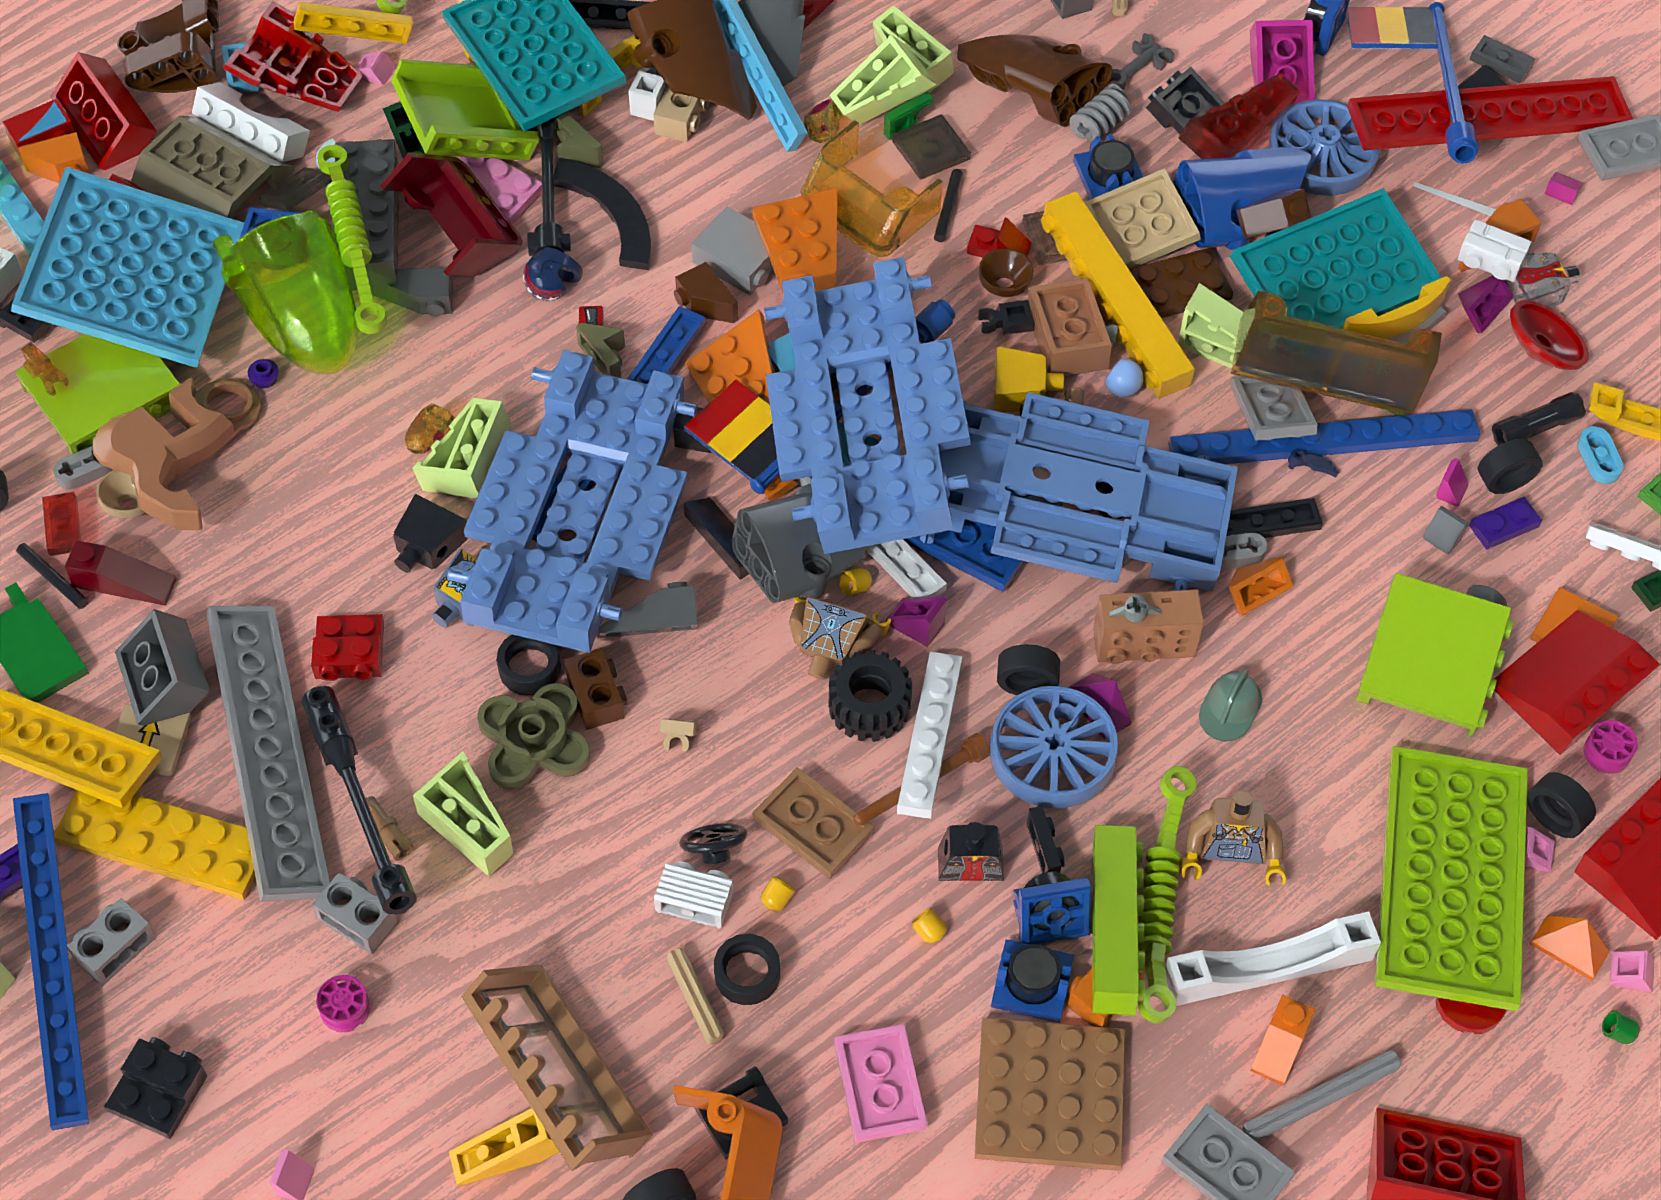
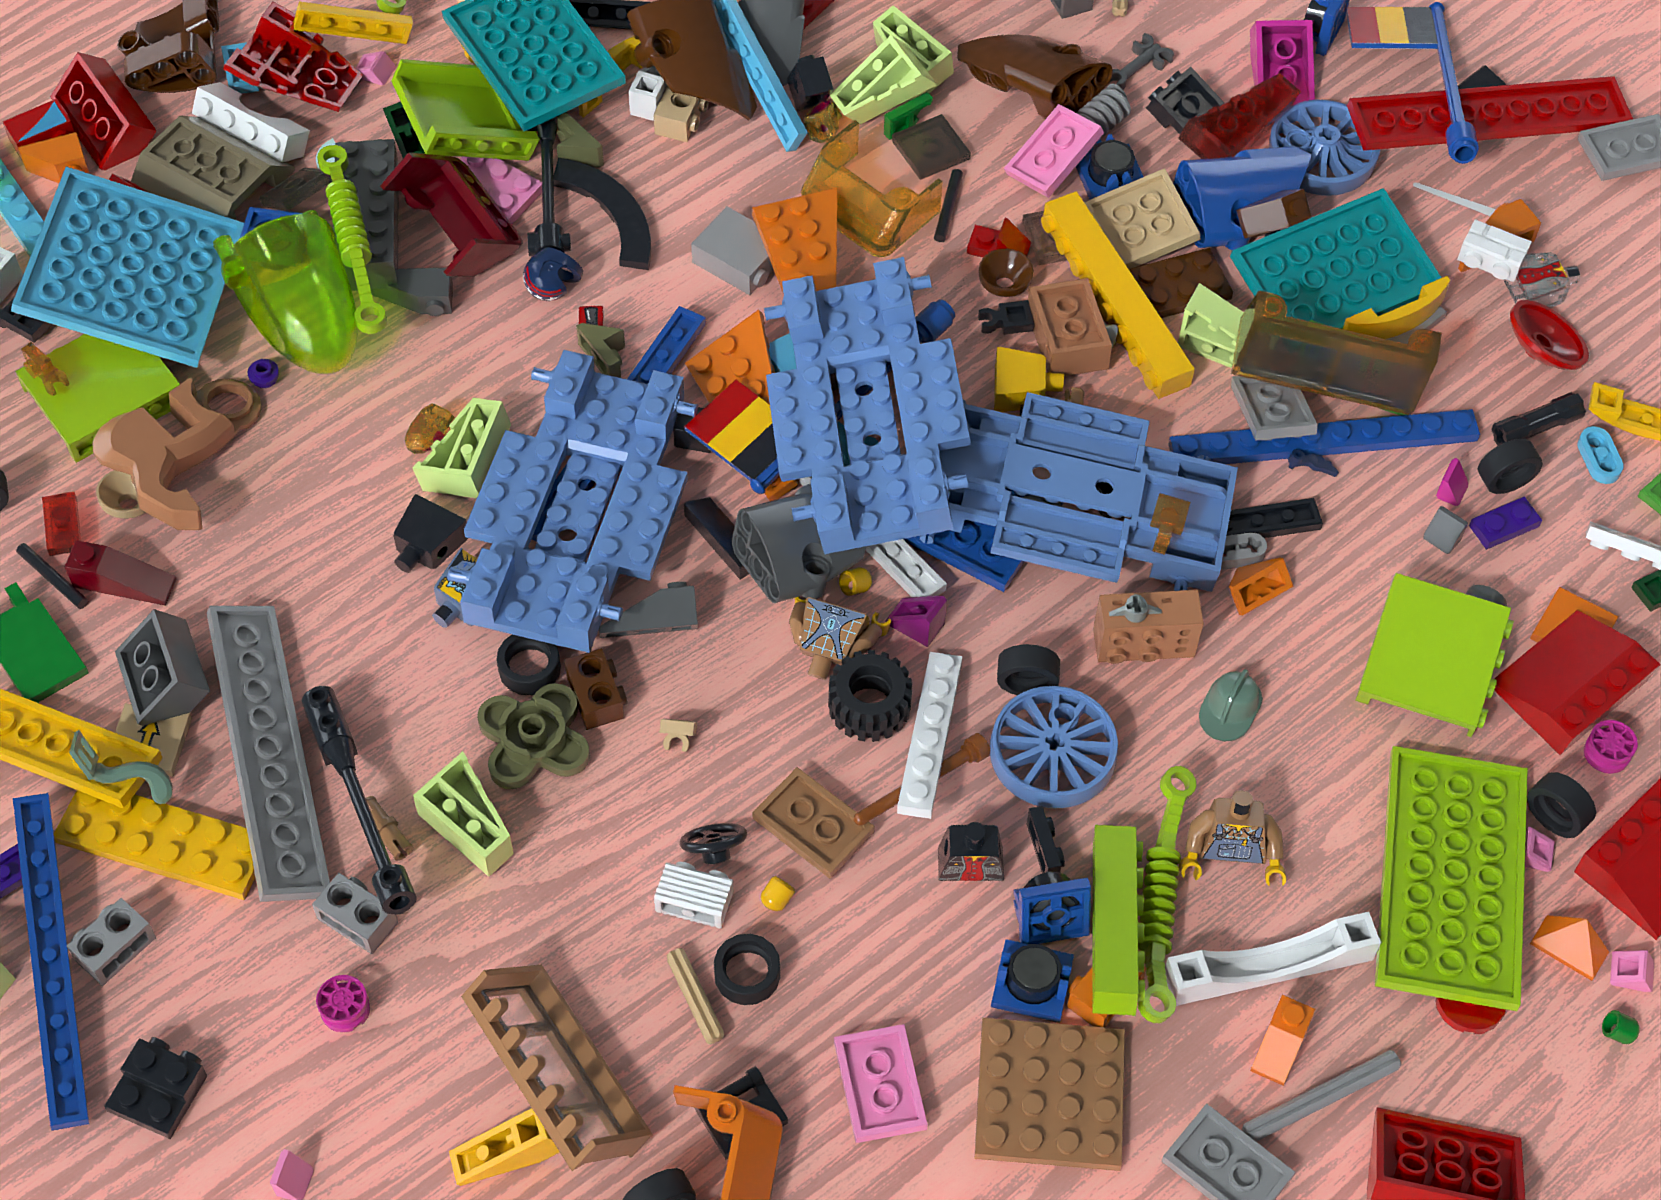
(83, 467): light grey beam -> none
(157, 778): none -> sand green piece
(348, 647): red plate -> none
(705, 294): reddish brown slope -> none
(809, 82): none -> black brick
(929, 926): yellow piece -> none
(1054, 150): none -> bright pink plate
(1108, 695): magenta slope -> none
(1125, 378): light blue piece -> none
(1169, 518): none -> clear orange plate
(1485, 301): magenta slope -> none
(1502, 59): dark grey plate -> none
(1563, 188): dark pink slope -> none

